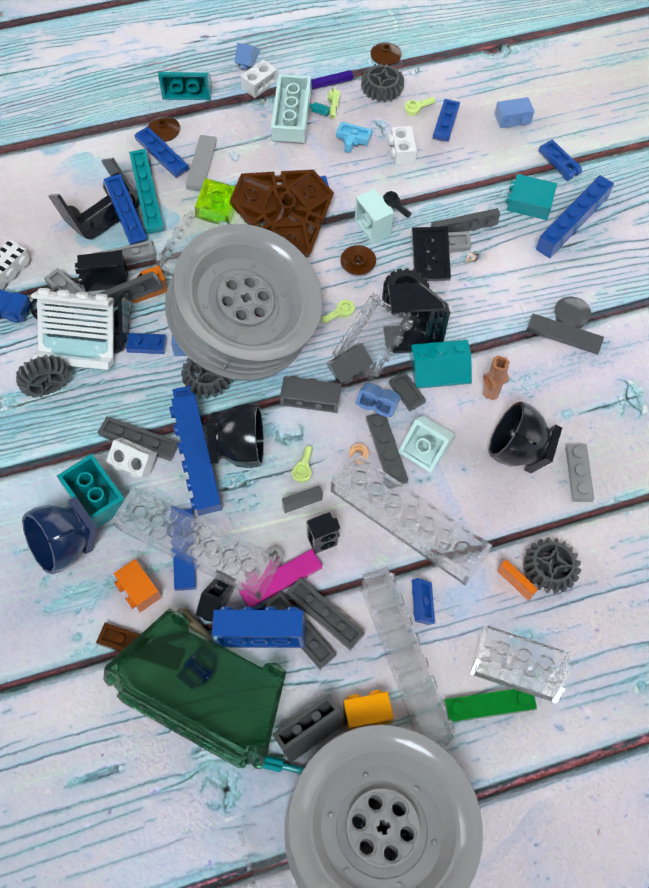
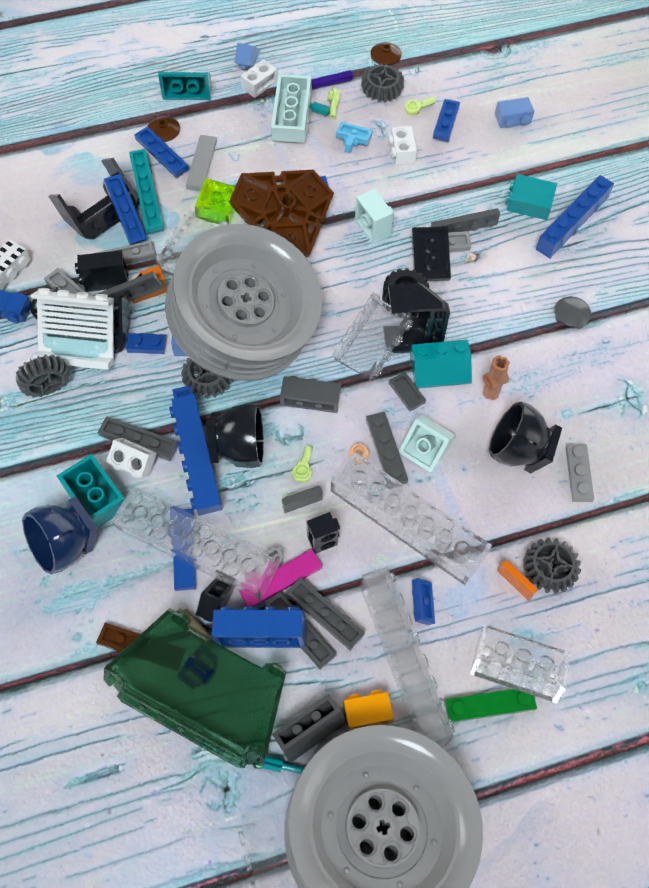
(137, 586): orange brick -> none
(344, 309): yellowish green plate -> none
(350, 363): dark grey brick -> none
(358, 254): reddish brown dish -> none
(375, 398): medium blue brick -> none
(391, 199): black plate -> none
(560, 159): blue plate -> none
(565, 333): dark grey tile -> none

